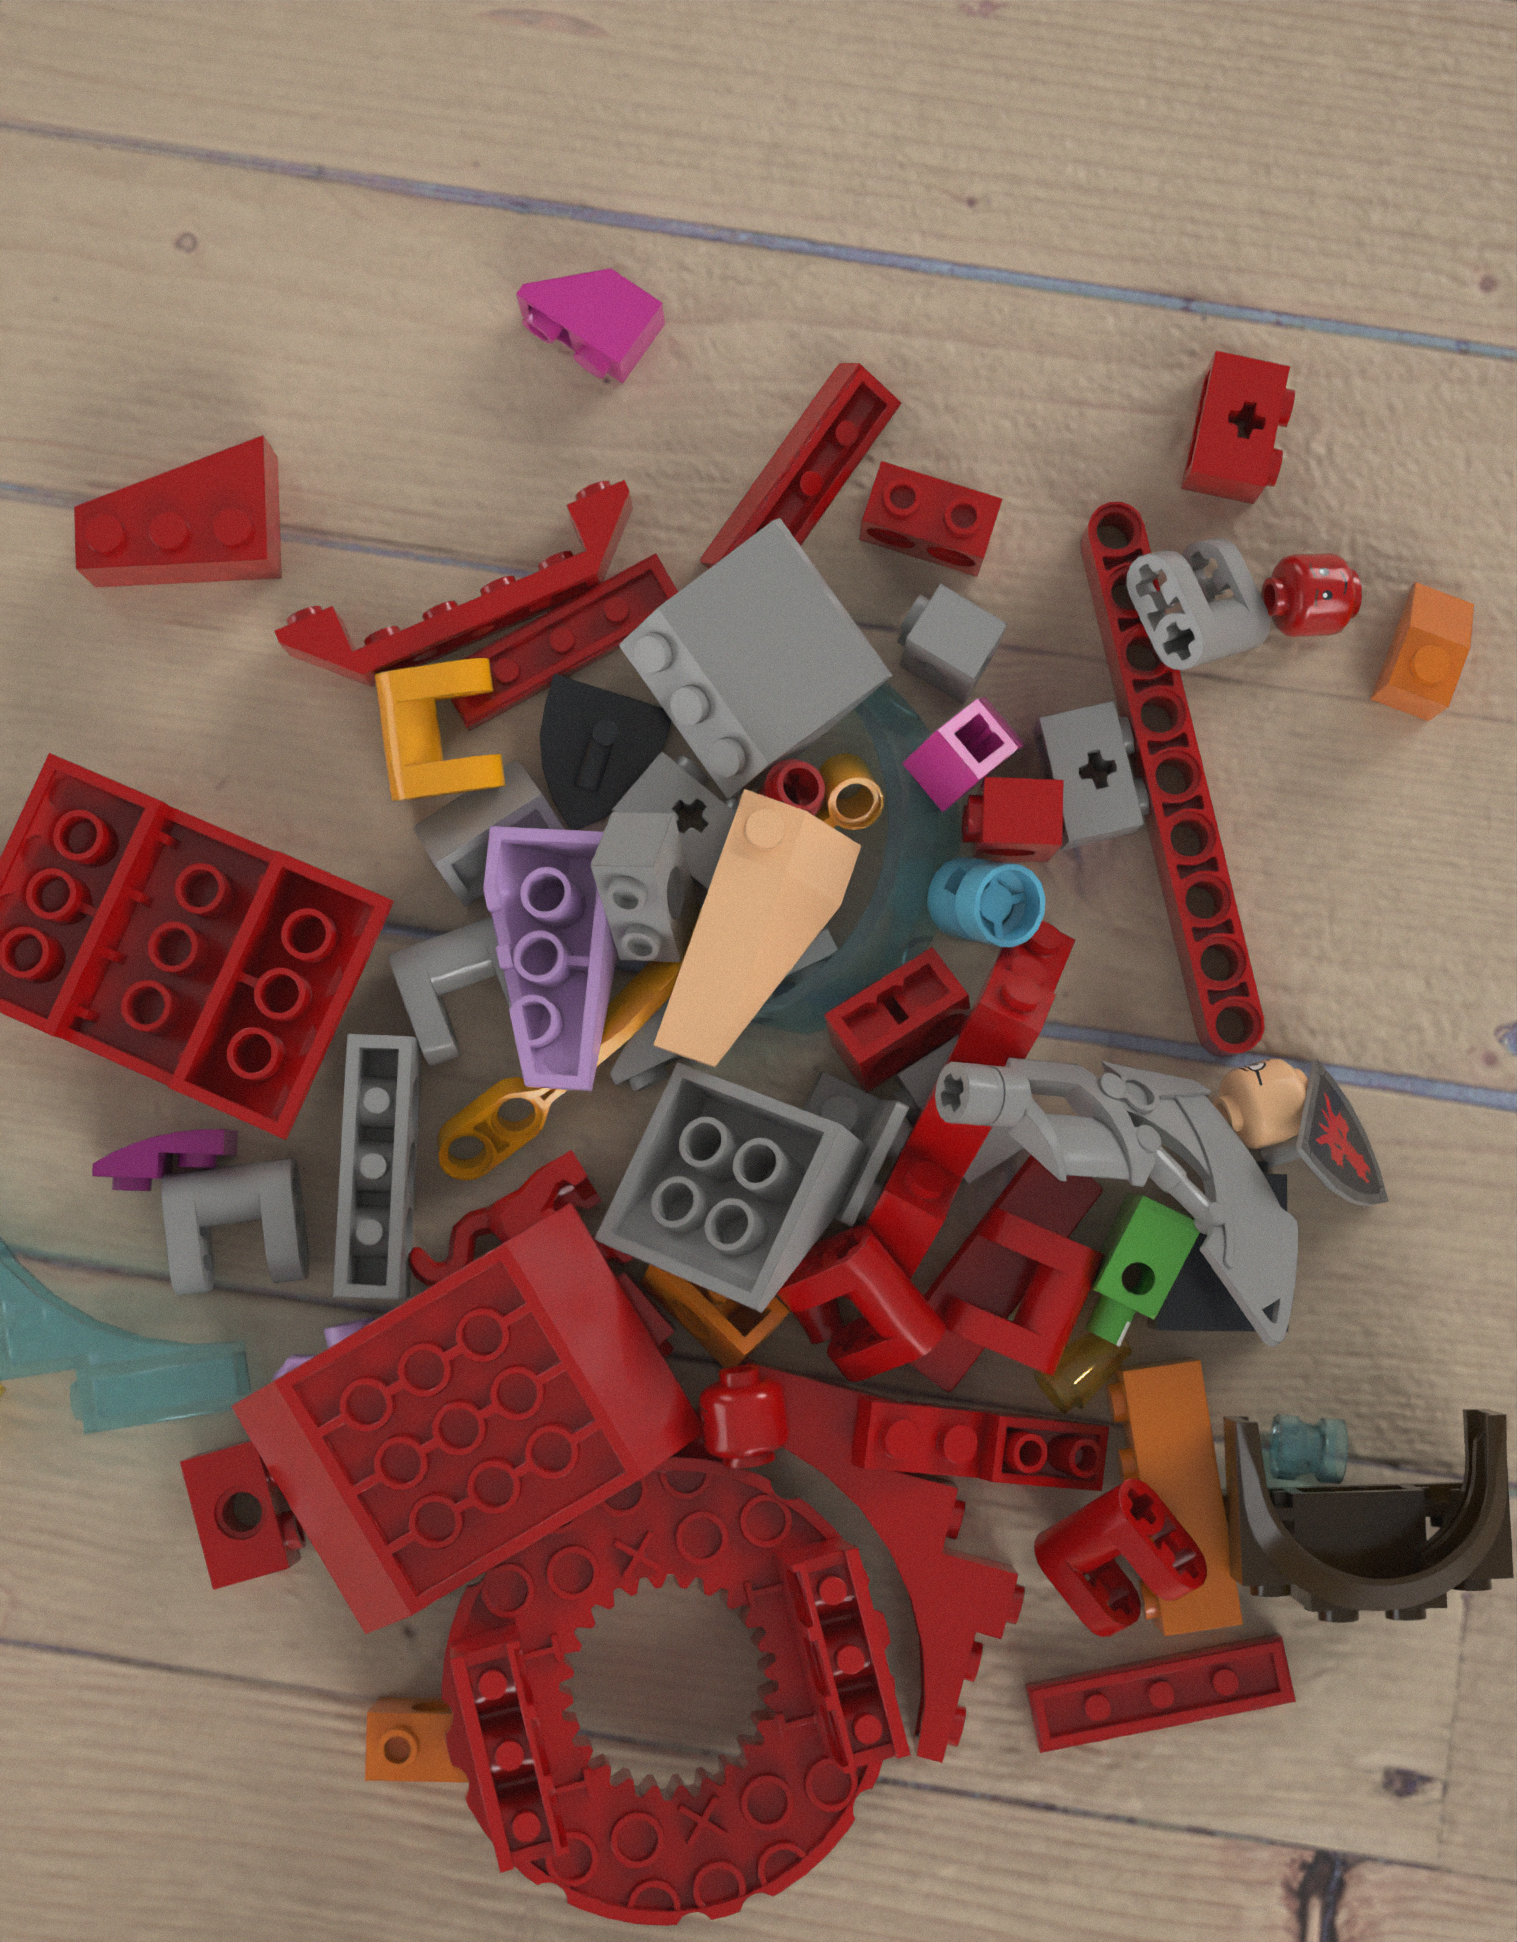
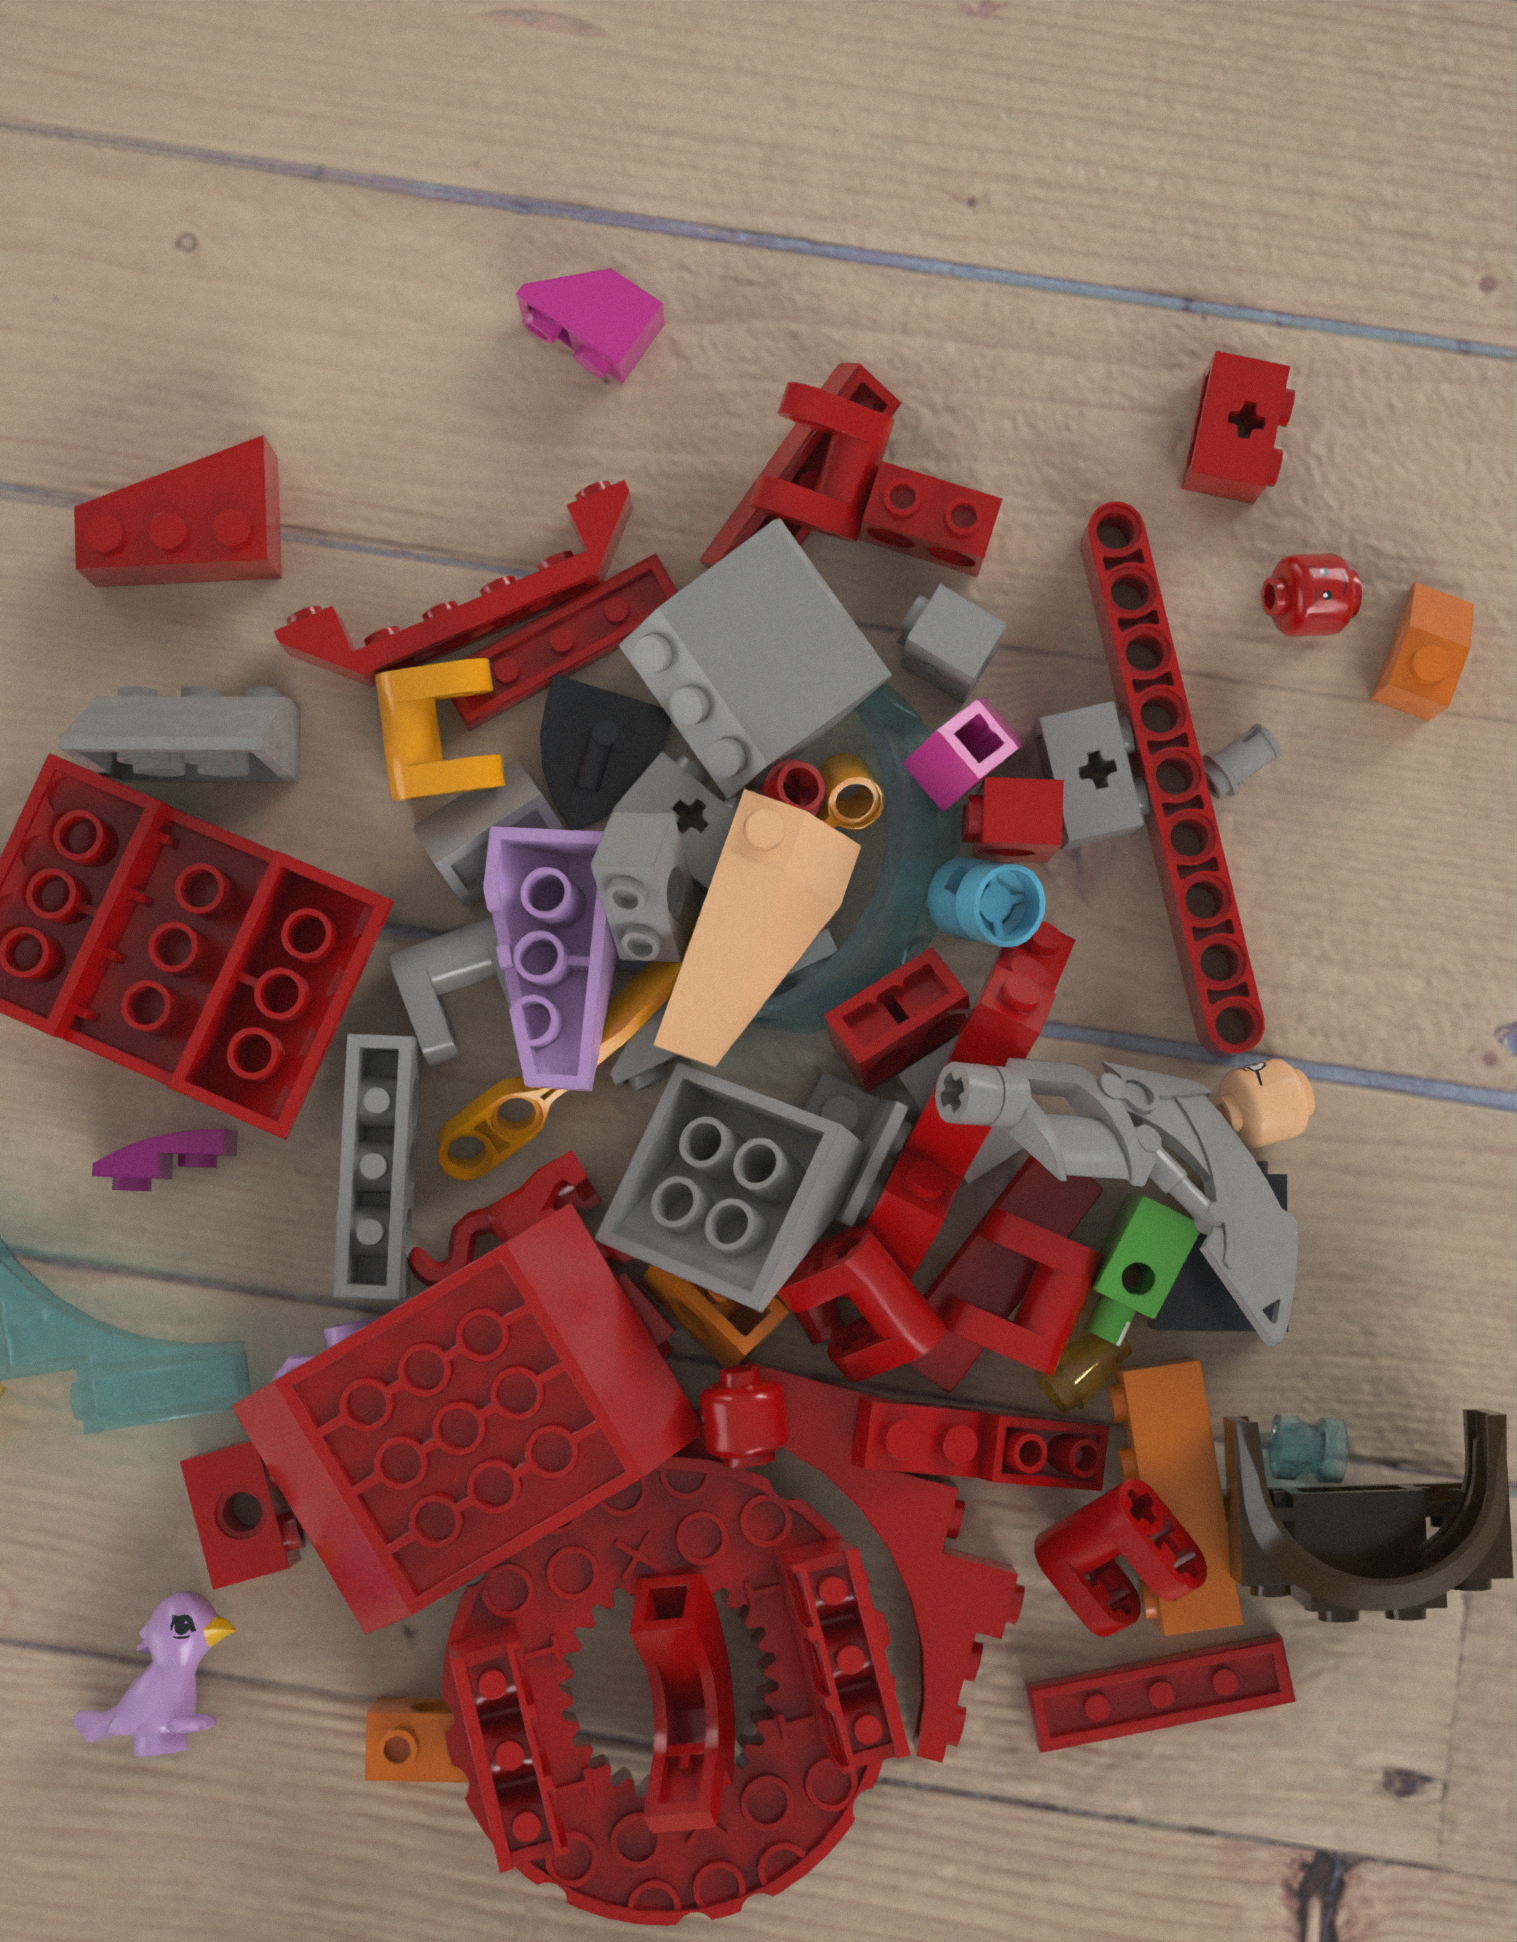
(164, 1697): none -> lavender animal
(188, 736): none -> light grey slope
(229, 1196): light grey connector -> none
(692, 1701): none -> red arch
(847, 470): none -> red connector
(1204, 627): light grey connector -> none
(1239, 761): none -> light grey pin
(1332, 1143): shield -> none

